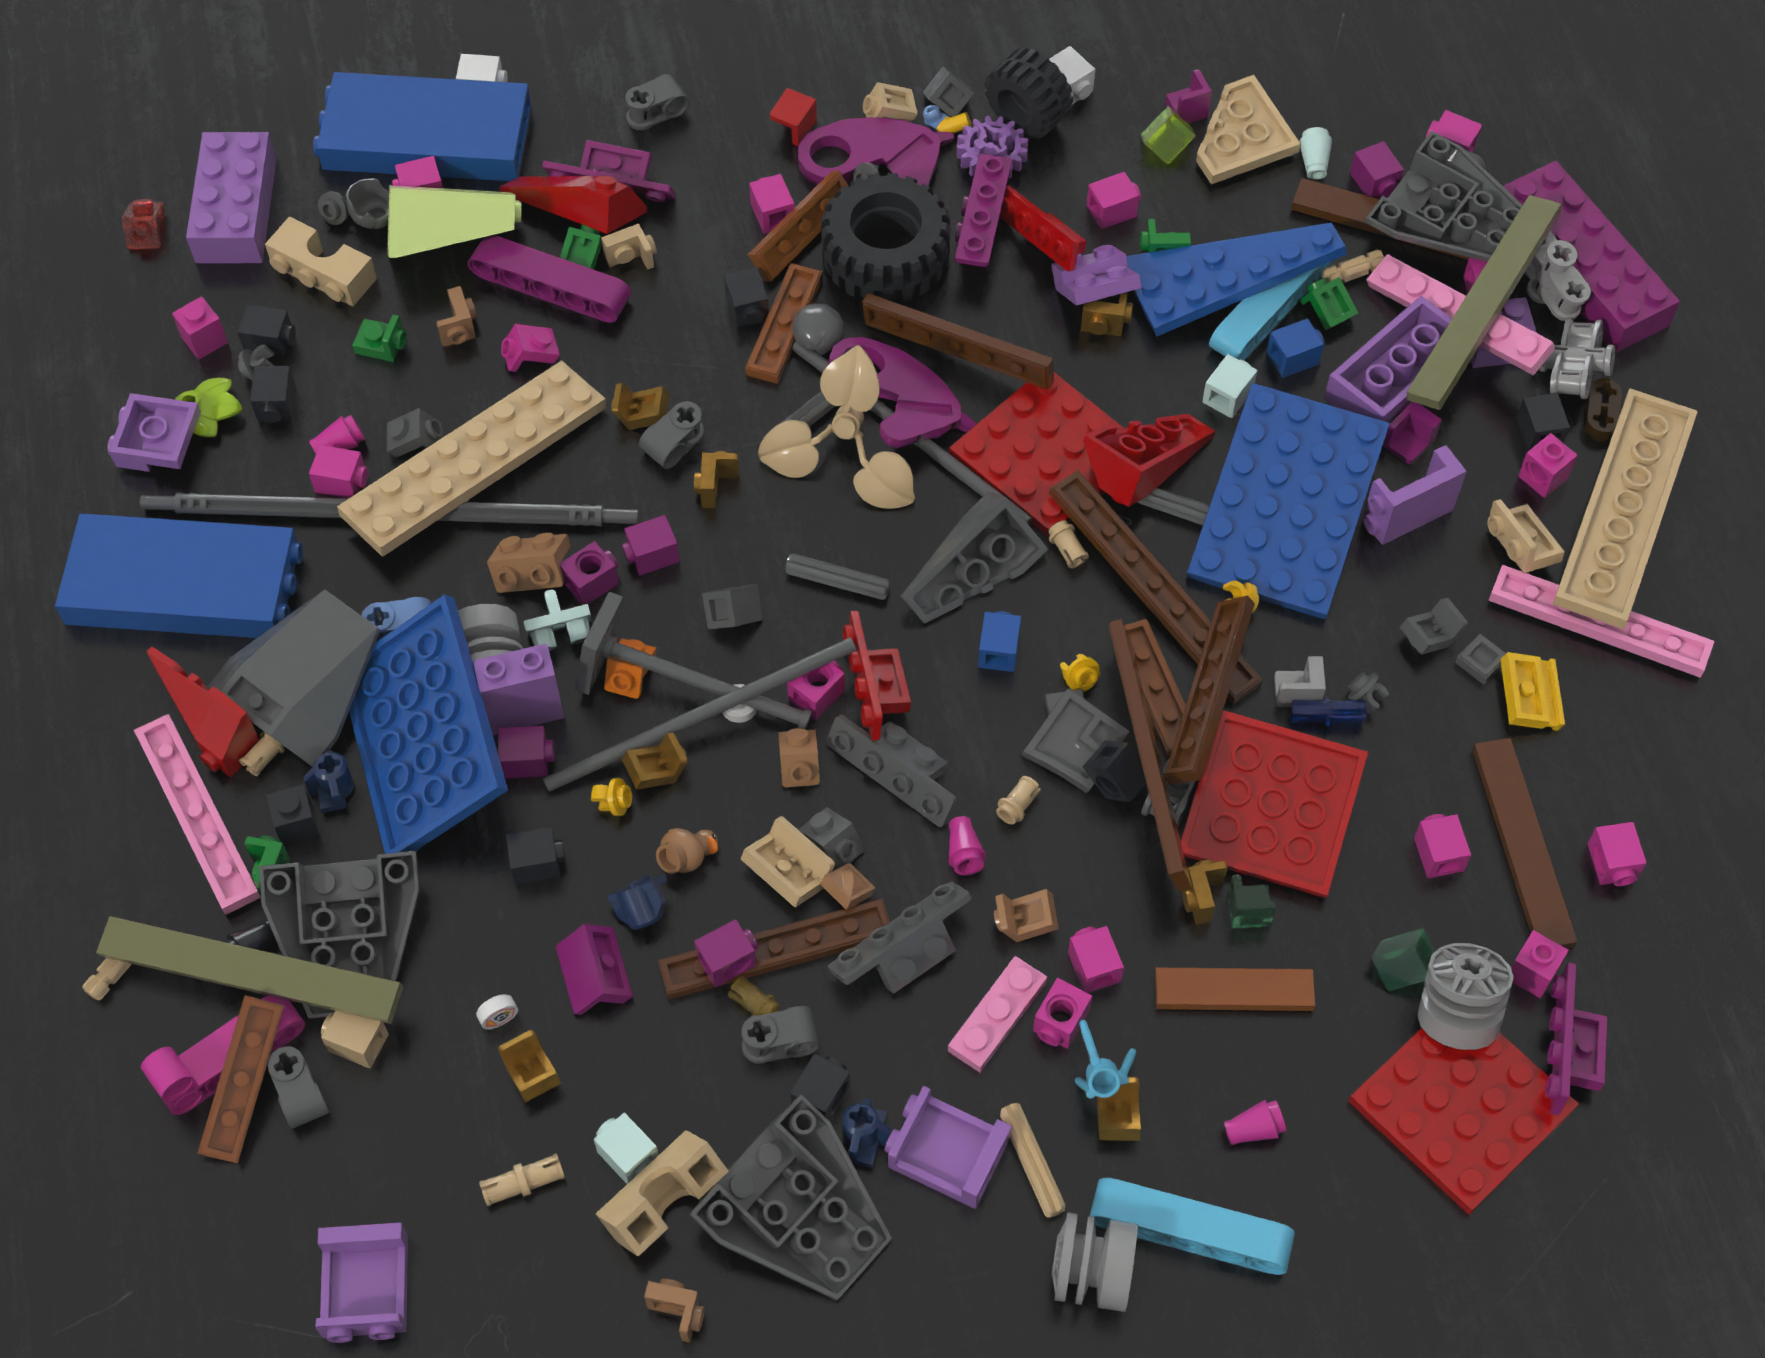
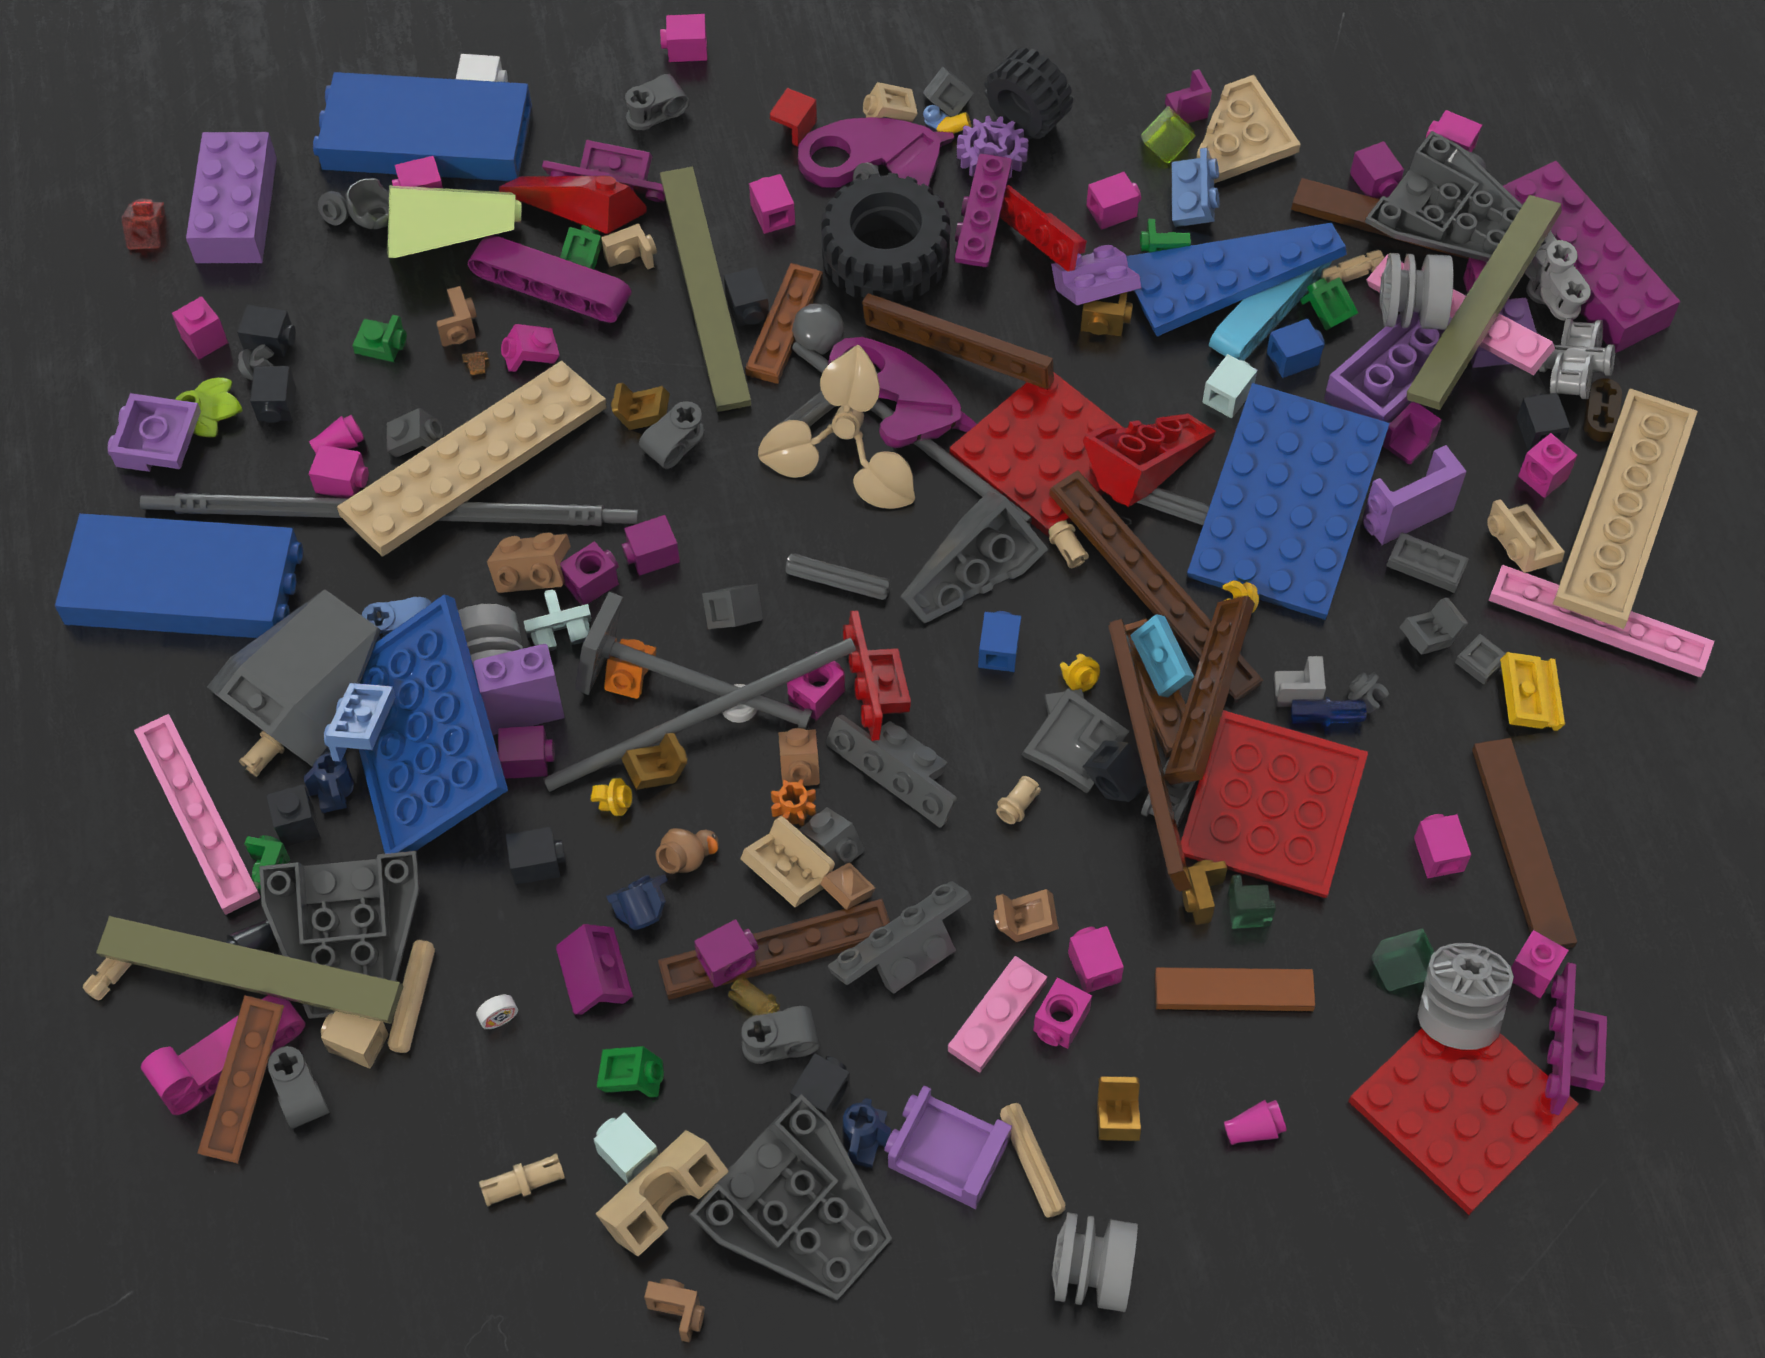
(214, 720): red wedge -> none
(341, 276): tan arch -> none
(358, 718): none -> medium blue bracket
(363, 1281): medium lavender panel -> none
(411, 996): none -> tan axle
(476, 362): none -> clear orange piece
(528, 1065): pearl gold bracket -> none
(630, 1071): none -> green bracket
(685, 37): none -> dark pink brick
(705, 289): none -> olive tile
(714, 466): pearl gold bracket -> none
(795, 229): dark orange tile -> none
(802, 799): none -> orange gear
(965, 849): dark pink cone -> none
(1078, 72): white brick -> none
(1102, 1074): medium azure plant -> none
(1162, 656): none -> medium azure plate
(1194, 190): none -> medium blue bracket
(1195, 1226): medium azure beam -> none
(1316, 152): light aqua cone -> none
(1417, 291): none -> light grey wheel
(1427, 562): none -> dark grey plate
(1617, 854): dark pink brick -> none

